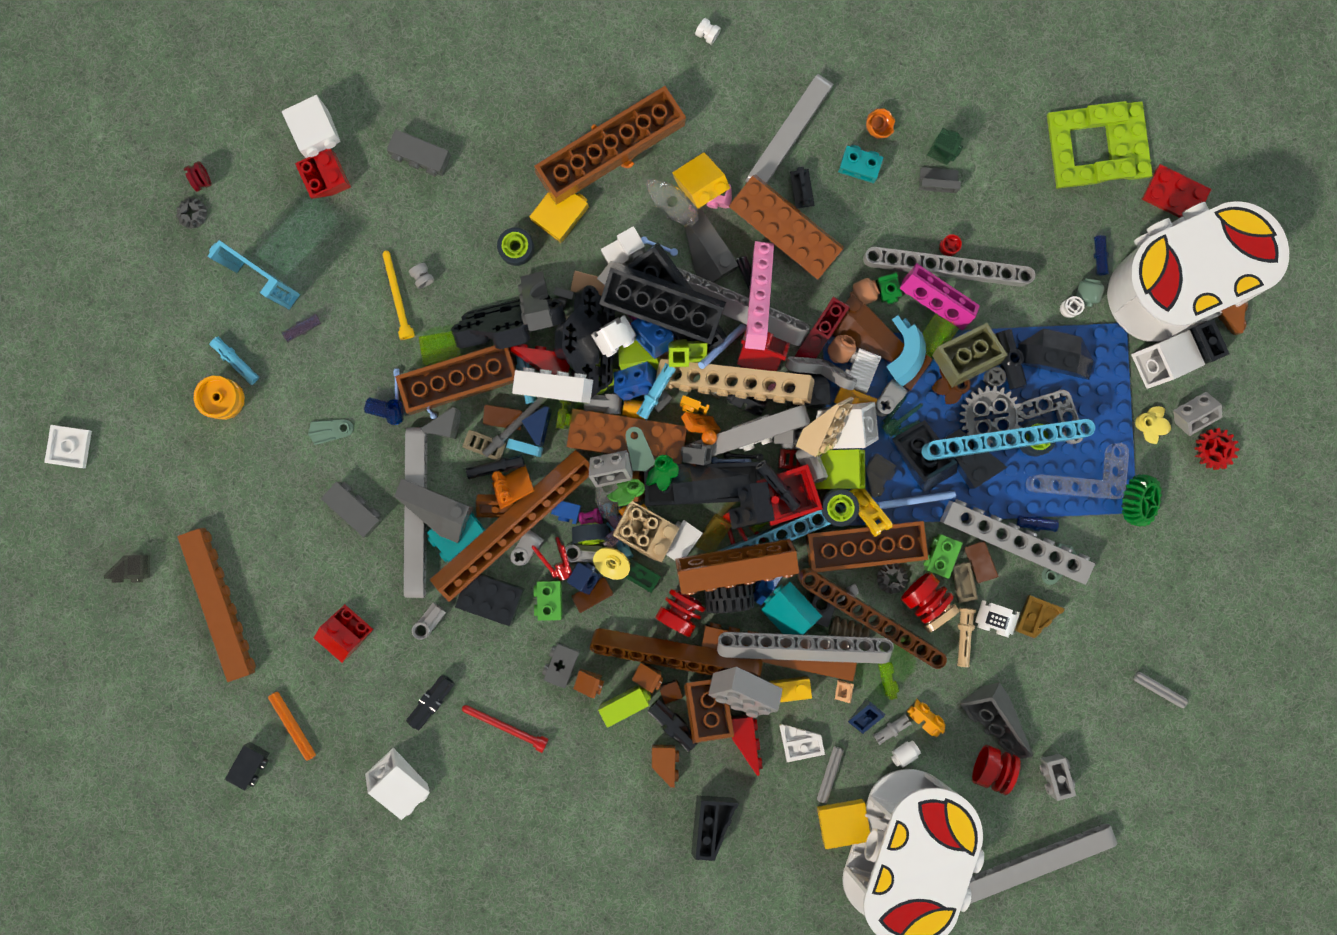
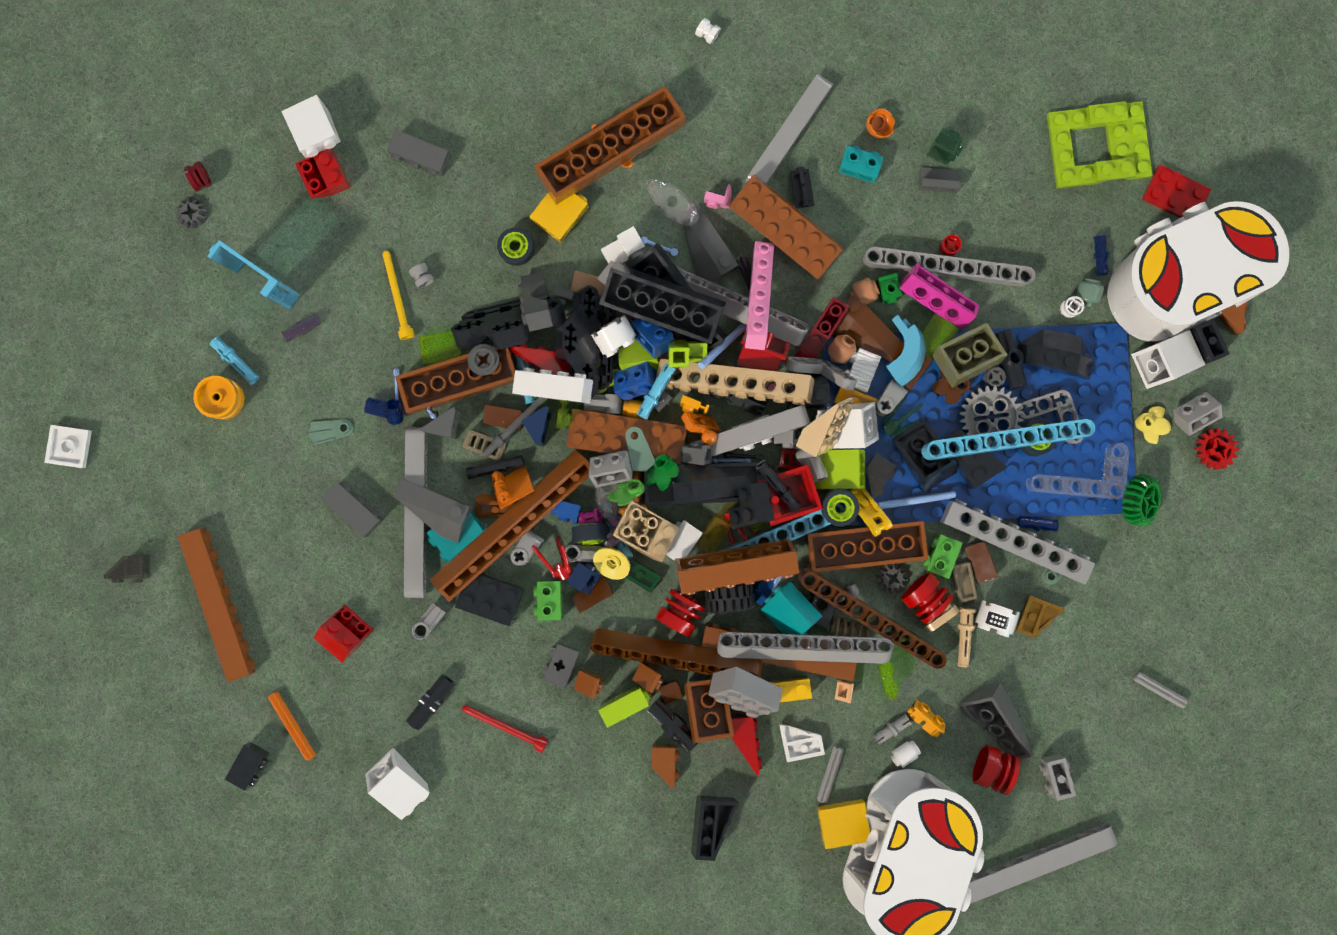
(483, 350): none -> dark grey gear
(524, 447): medium azure beam -> none
(701, 180): yellow brick -> none
(866, 716): dark blue slope -> none

